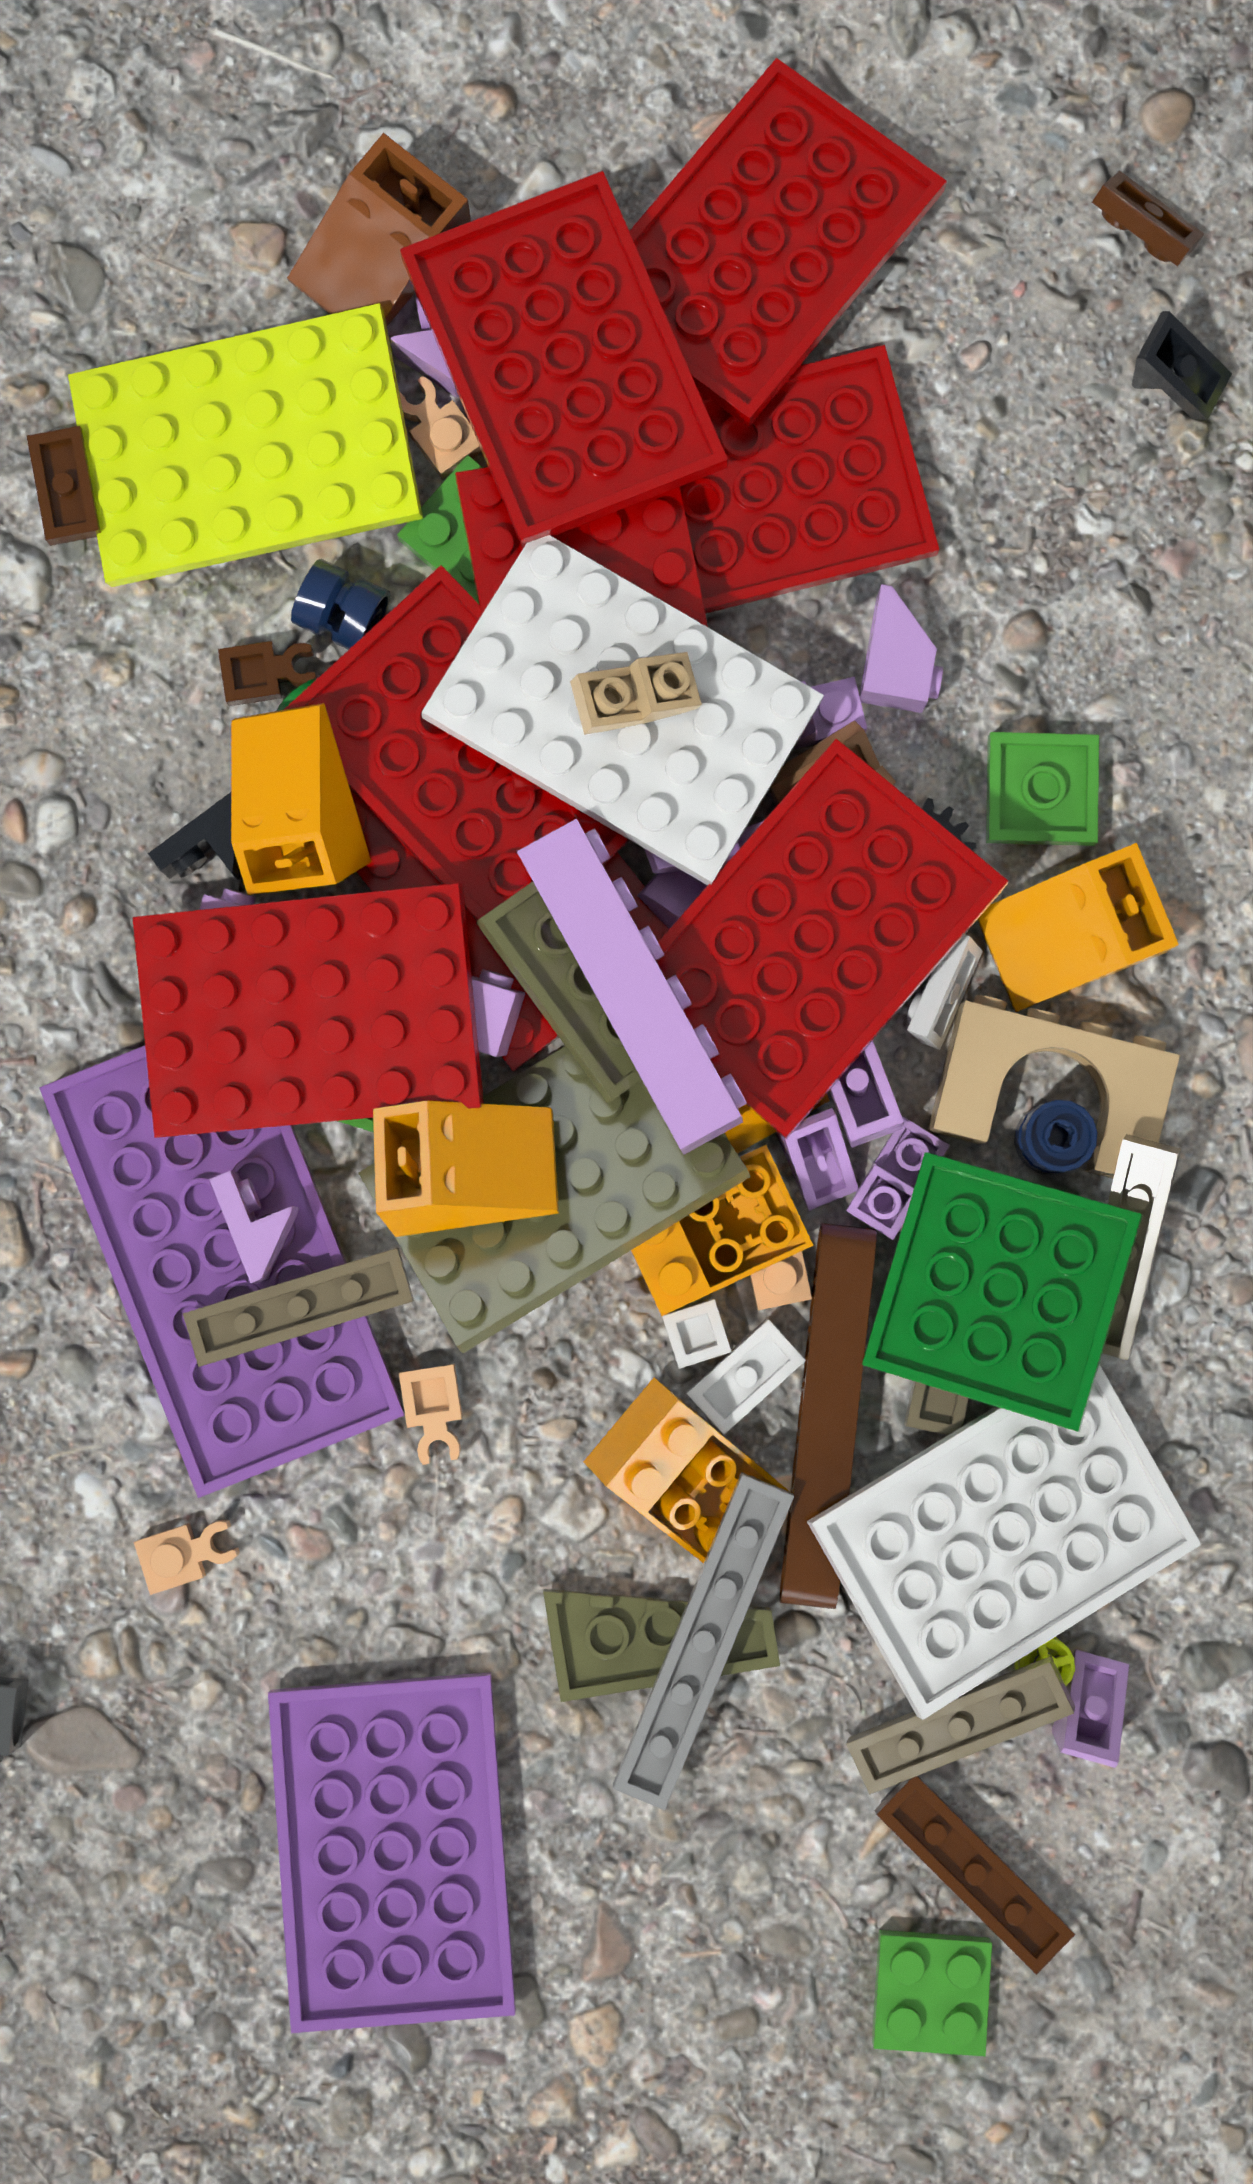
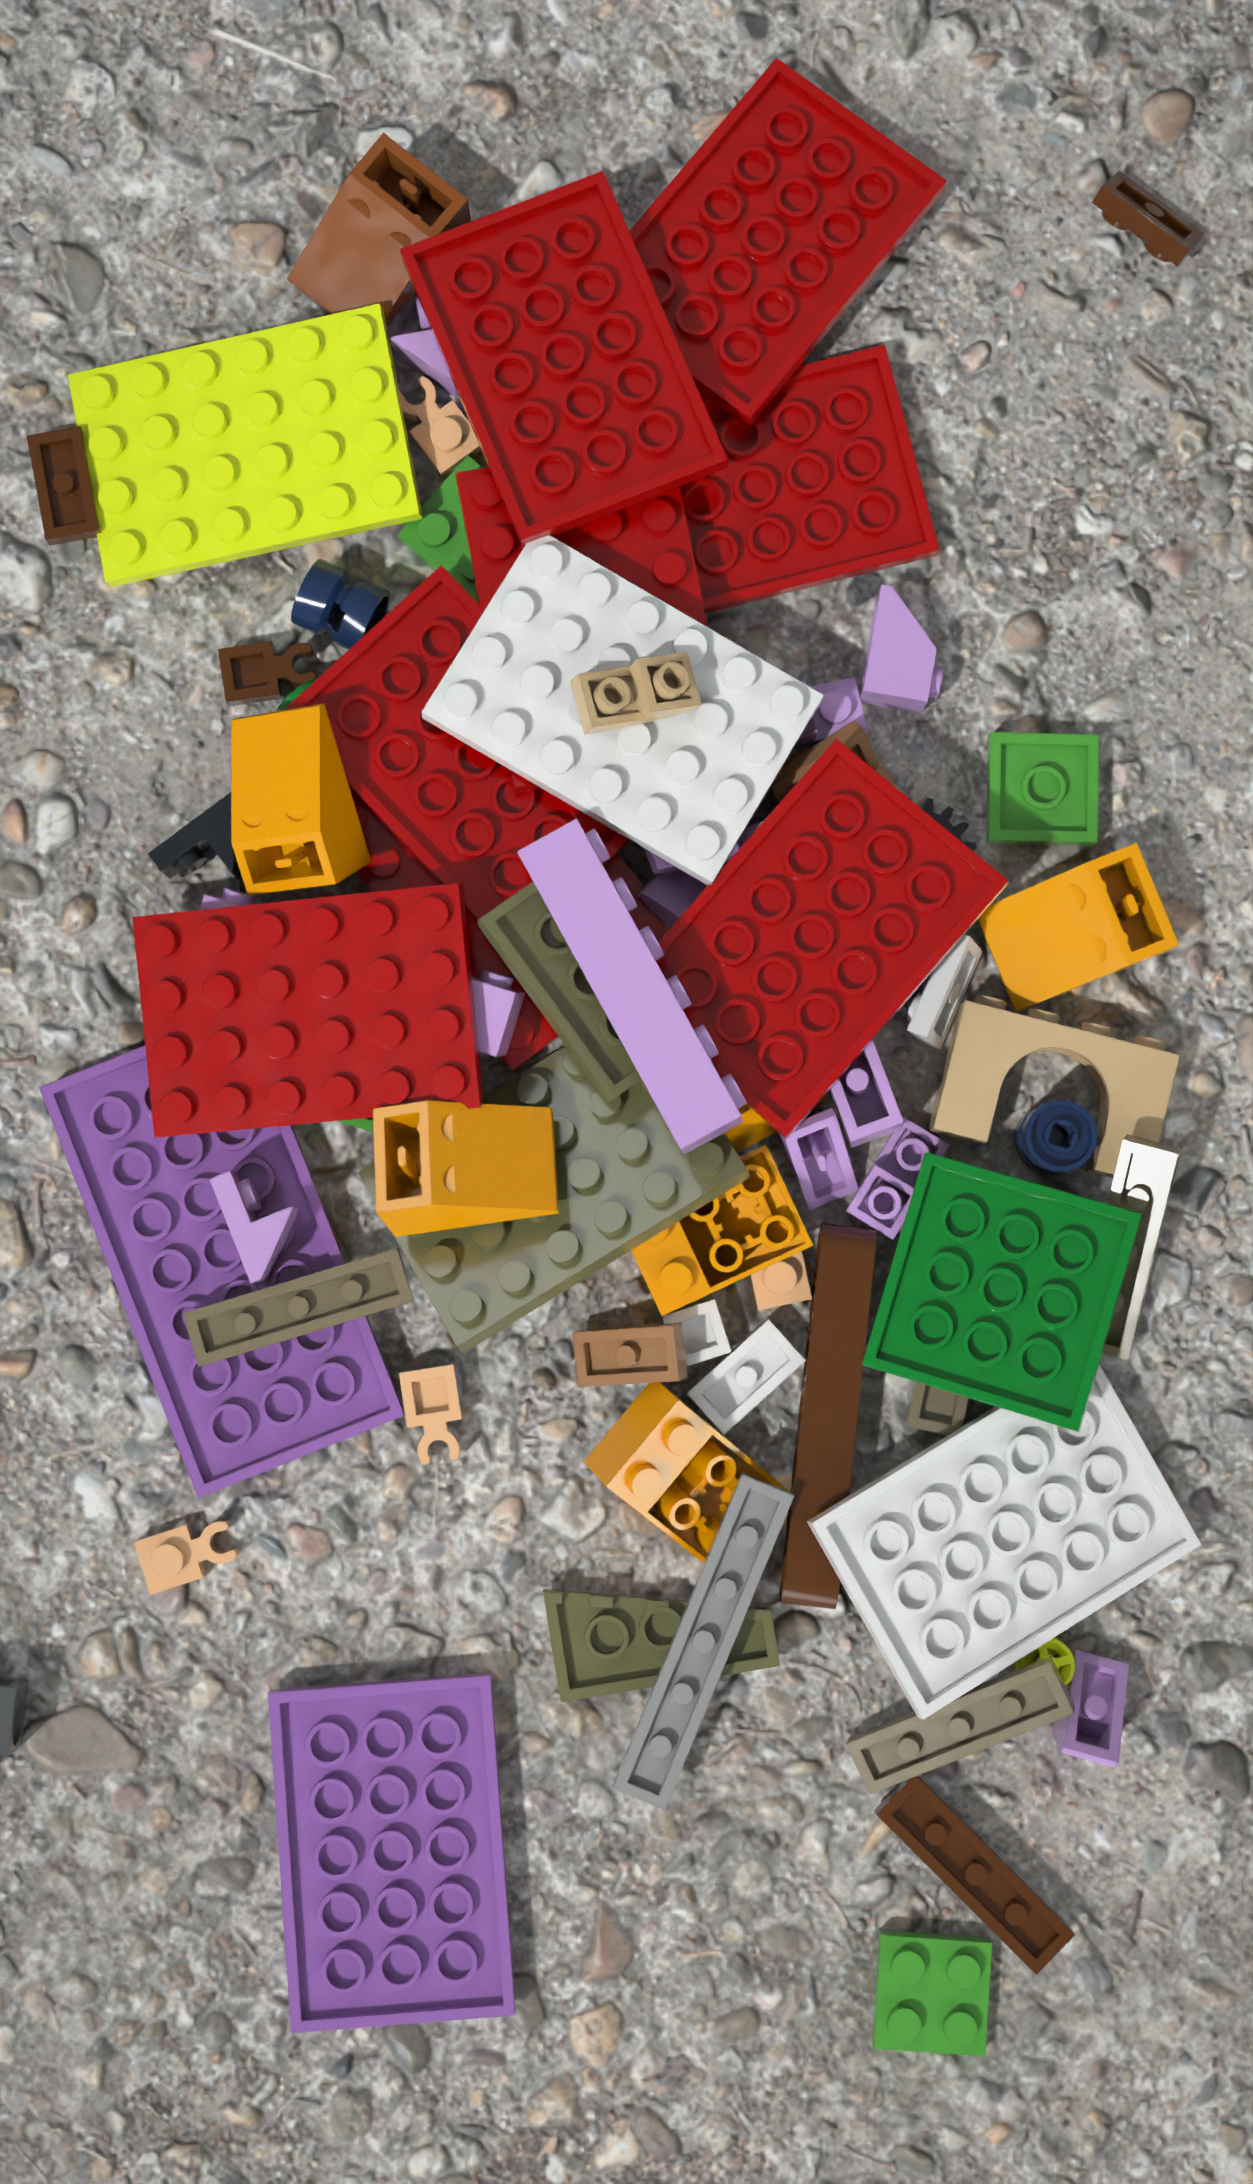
(630, 1354): none -> medium nougat plate
(1180, 367): black slope -> none

